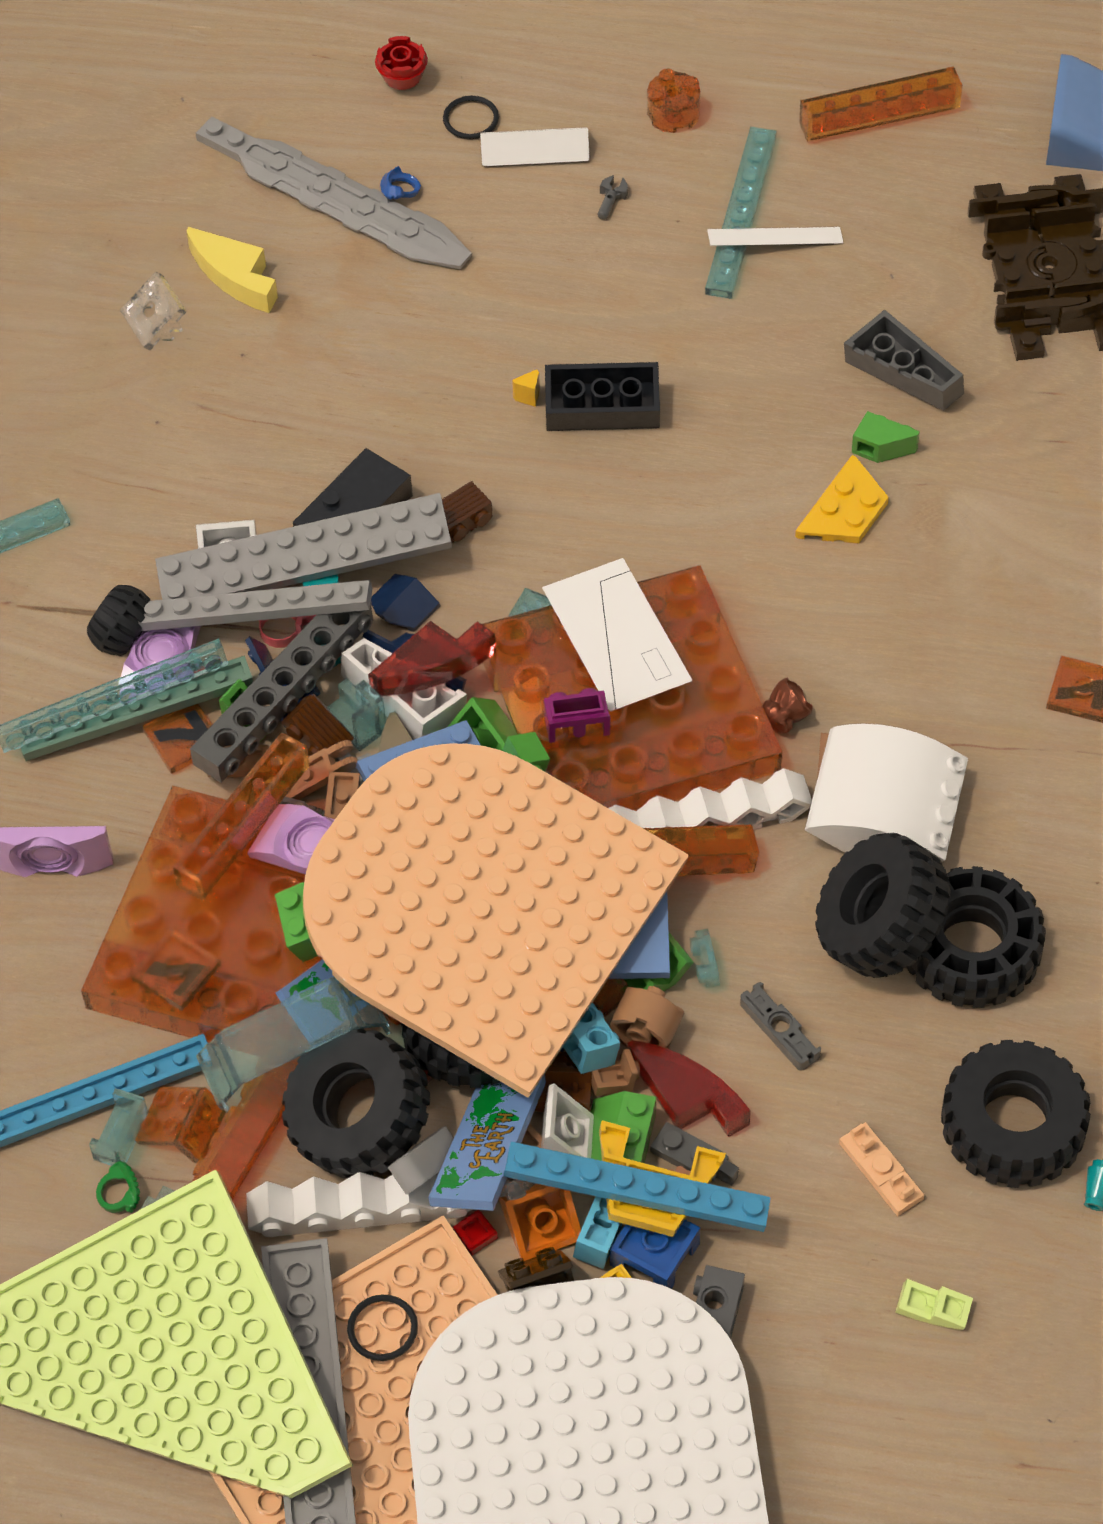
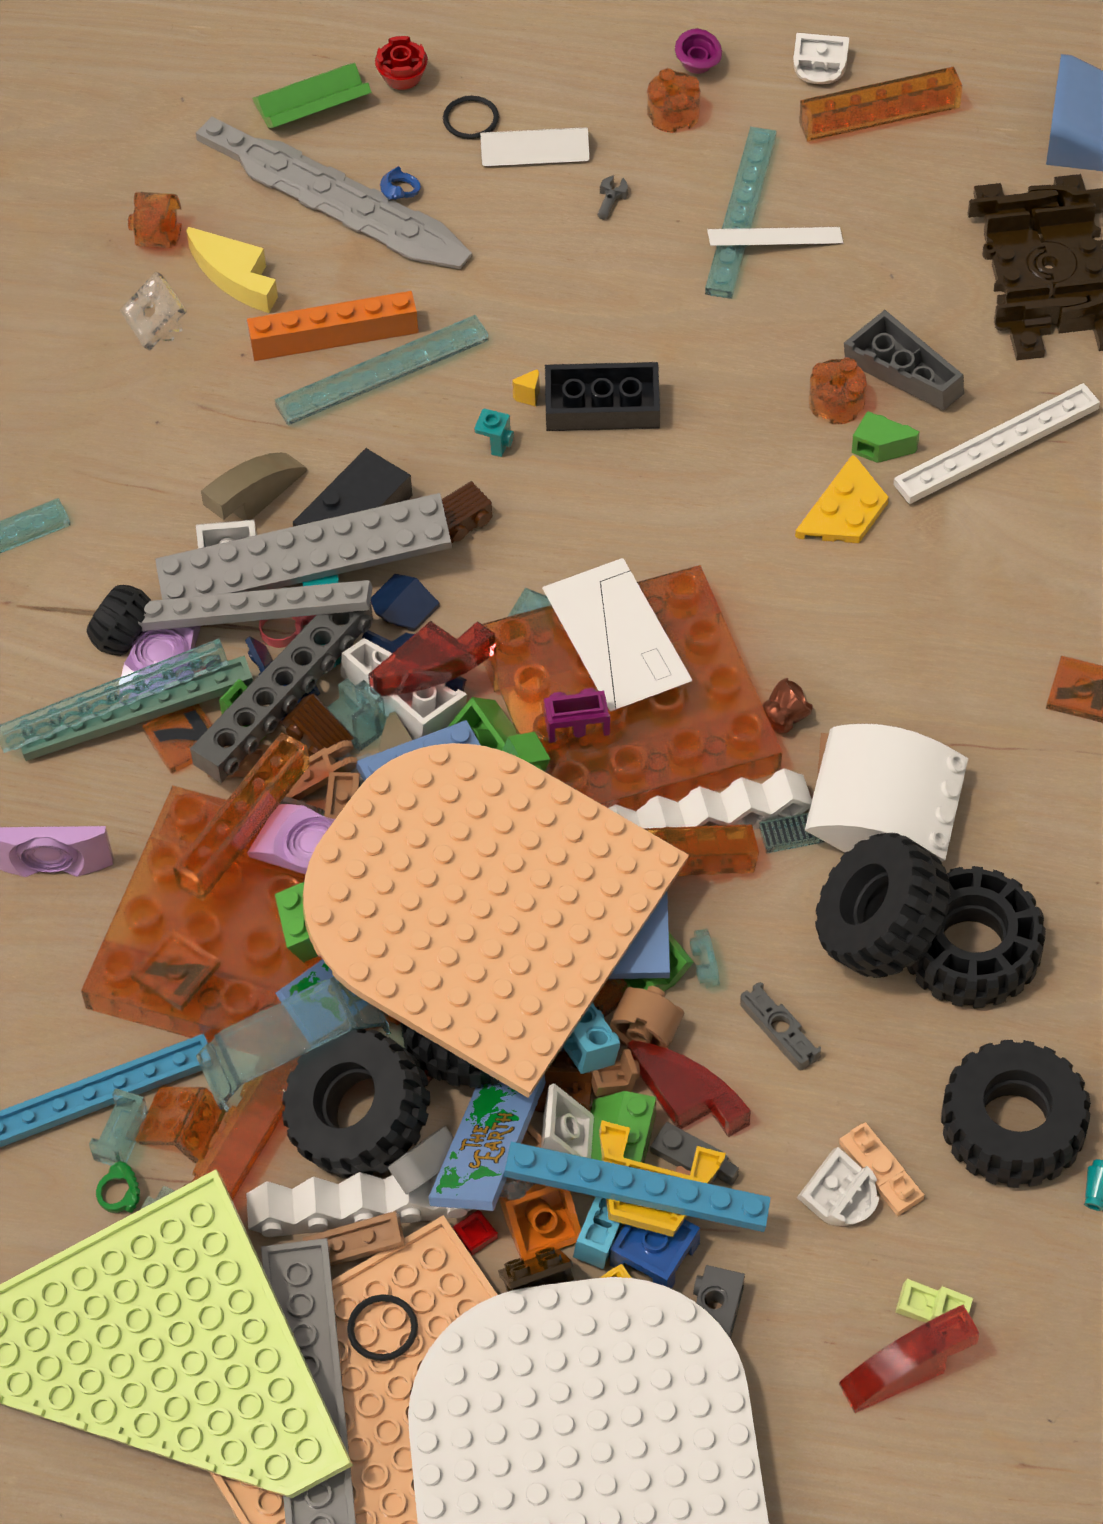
(155, 219): none -> clear orange brick
(251, 485): none -> dark tan slope
(311, 95): none -> bright green slope
(333, 325): none -> orange brick
(362, 1238): none -> medium nougat plate
(381, 370): none -> clear light blue plate
(497, 427): none -> teal bracket
(698, 50): none -> magenta hat
(786, 833): none -> clear light blue tile
(820, 57): none -> white slope
(837, 390): none -> clear orange brick
(841, 1191): none -> white slope
(910, 1359): none -> clear red slope
(996, 443): none -> white plate

